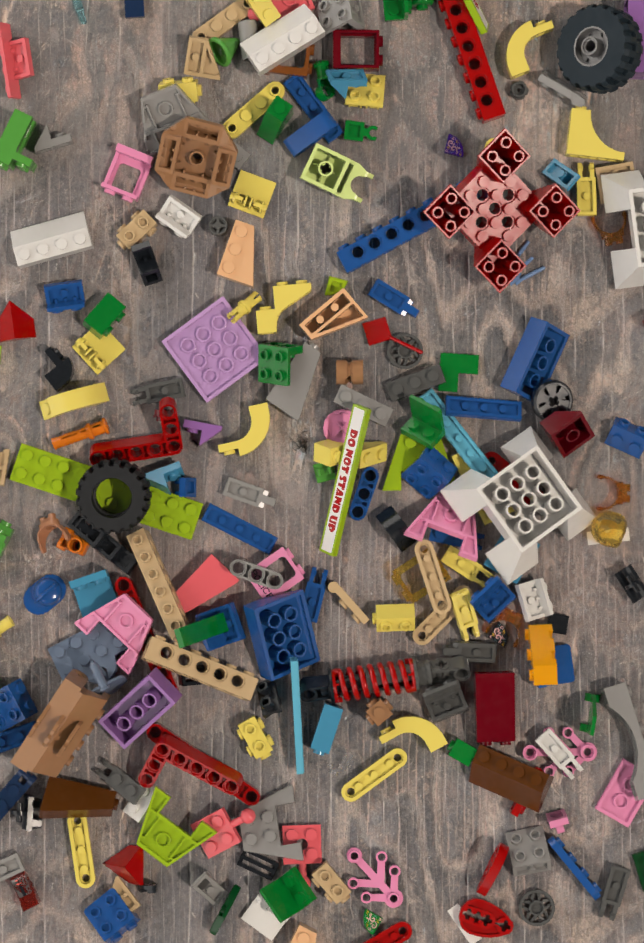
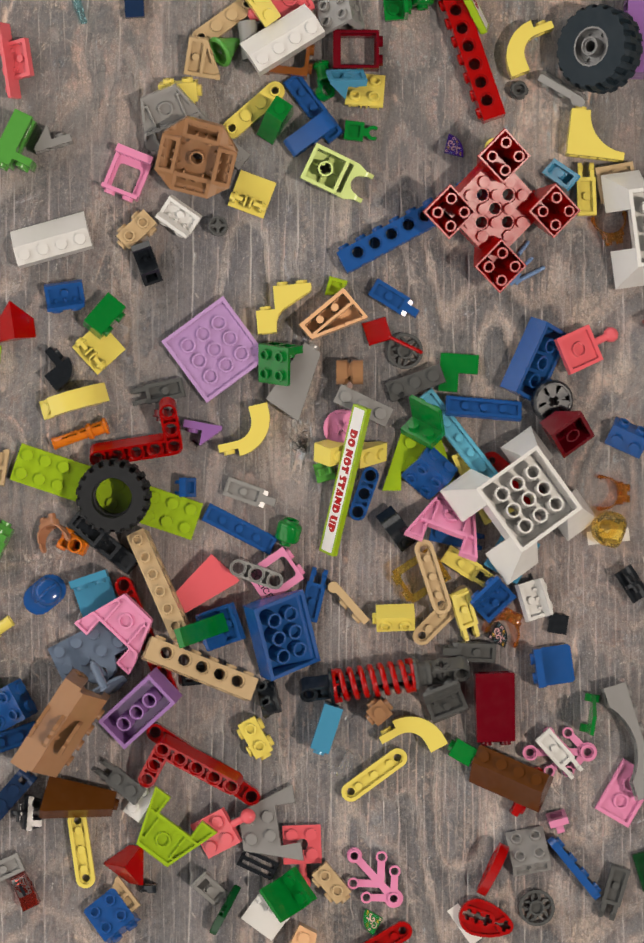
(159, 477): dark azure slope -> none
(238, 257): light nougat wedge -> none
(244, 307): light yellow pin -> none
(288, 531): none -> green head
(295, 685): medium azure tile -> none
(541, 654): light orange brick -> none
(581, 349): none -> coral plate

